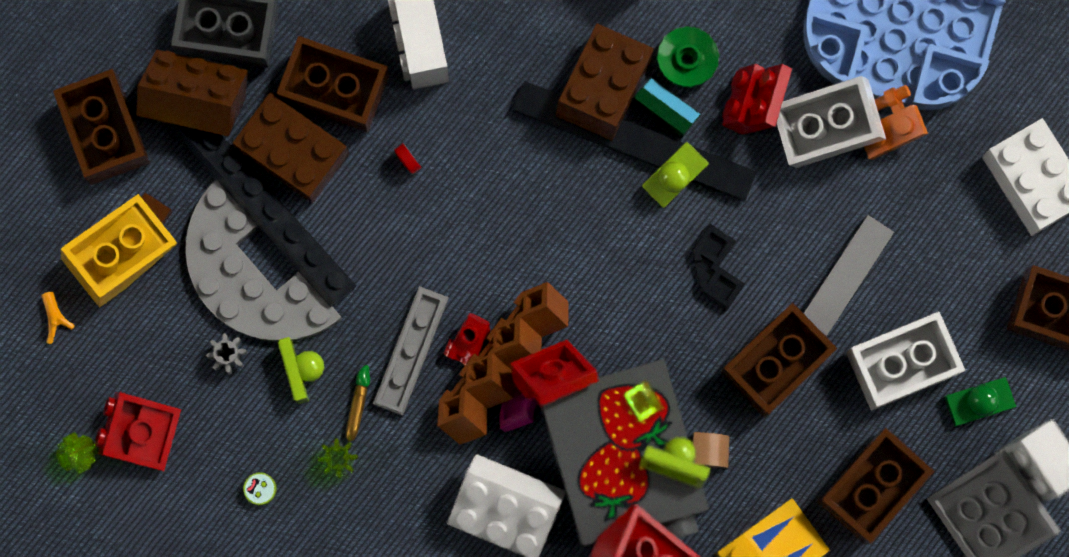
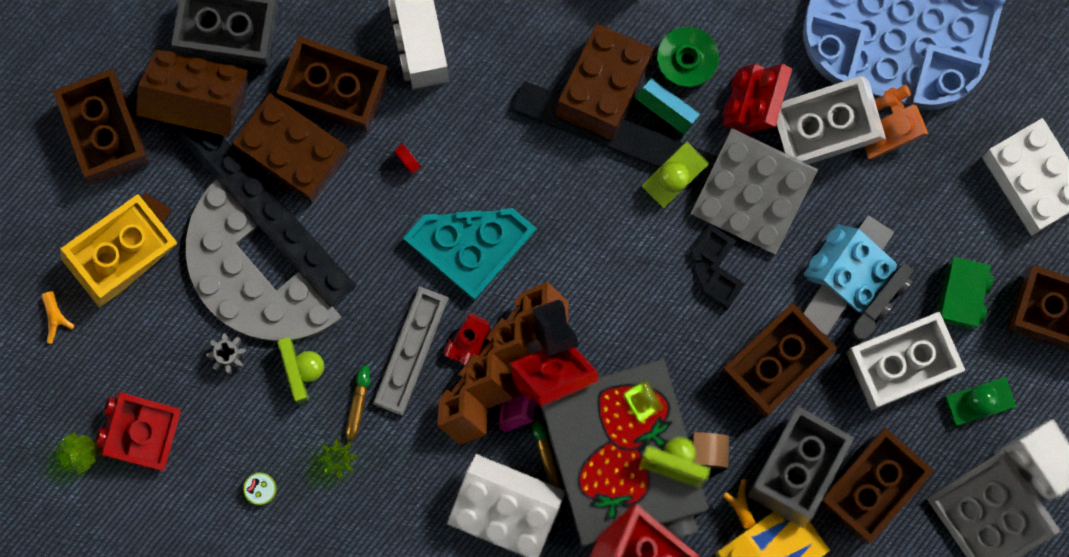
(470, 244): none -> teal plate
(540, 435): none -> pearl gold piece
(552, 328): none -> black panel
(740, 505): none -> light orange bar
(754, 191): none -> light grey plate
(800, 467): none -> dark grey brick
(851, 267): none -> medium azure bracket
(880, 306): none -> dark grey hinge
(964, 293): none -> green brick

